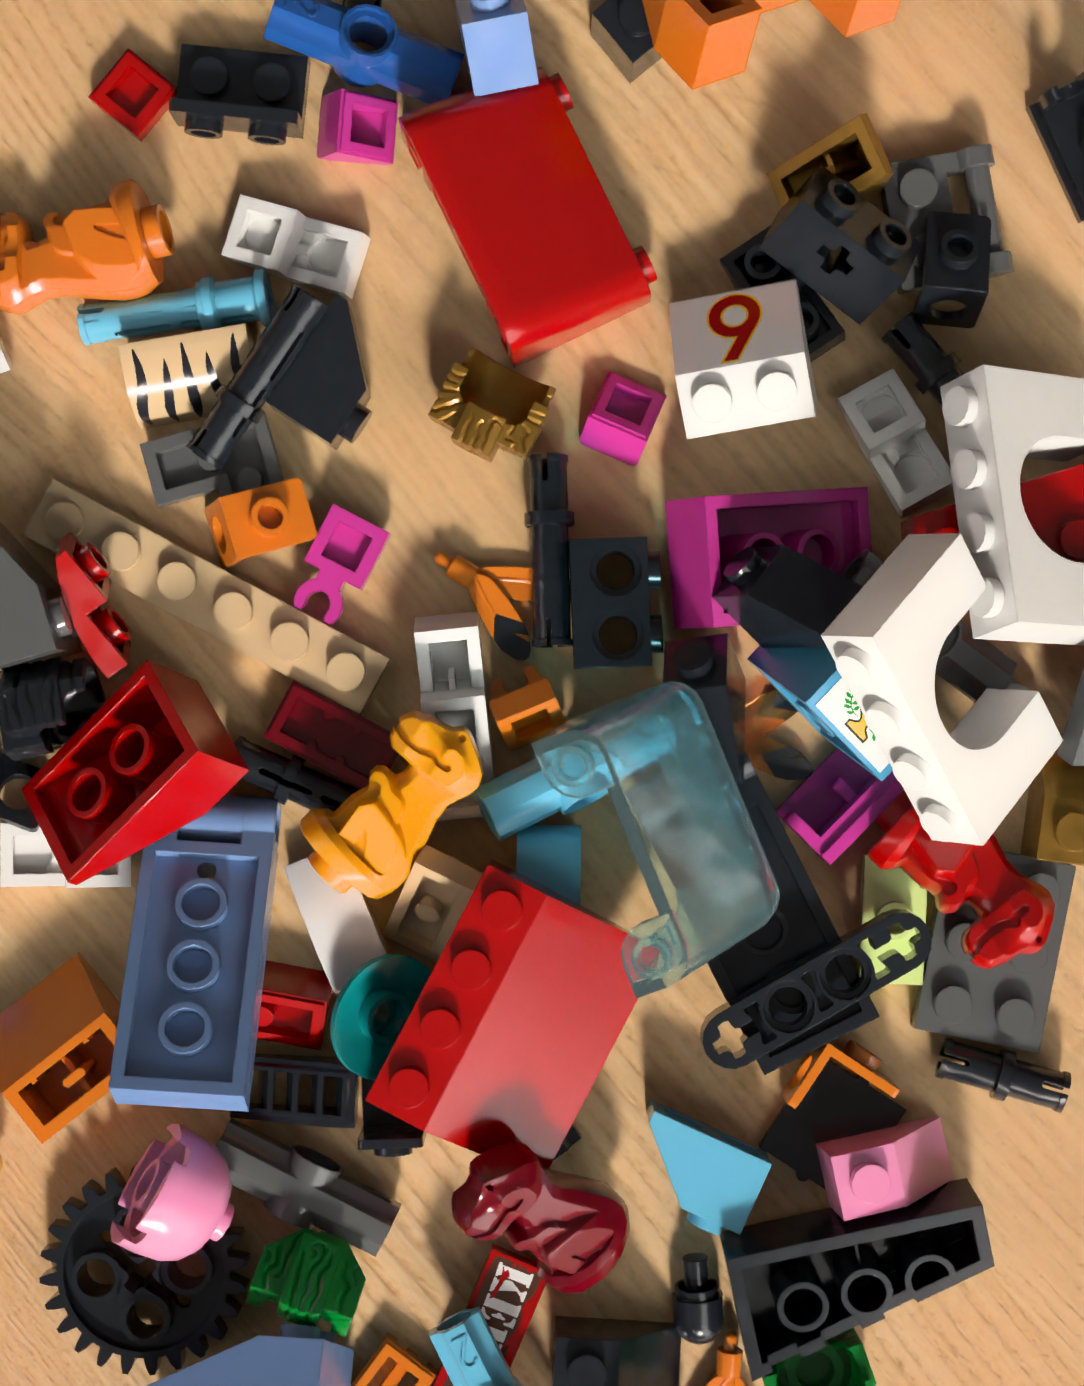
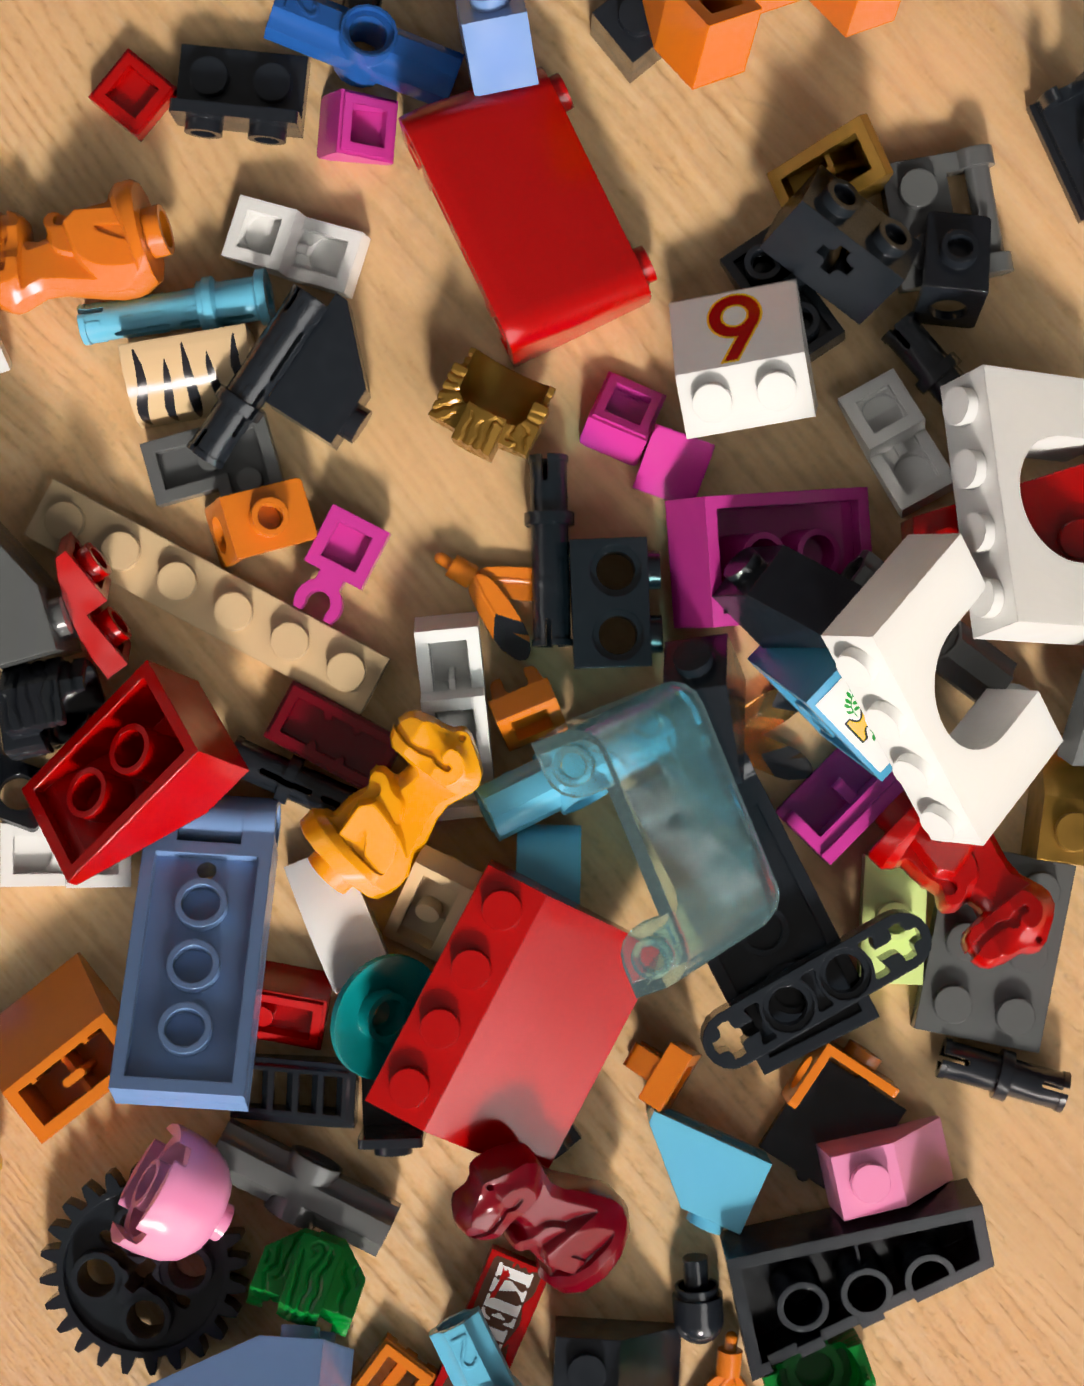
(664, 1072): none -> orange tile
(673, 465): none -> dark pink slope

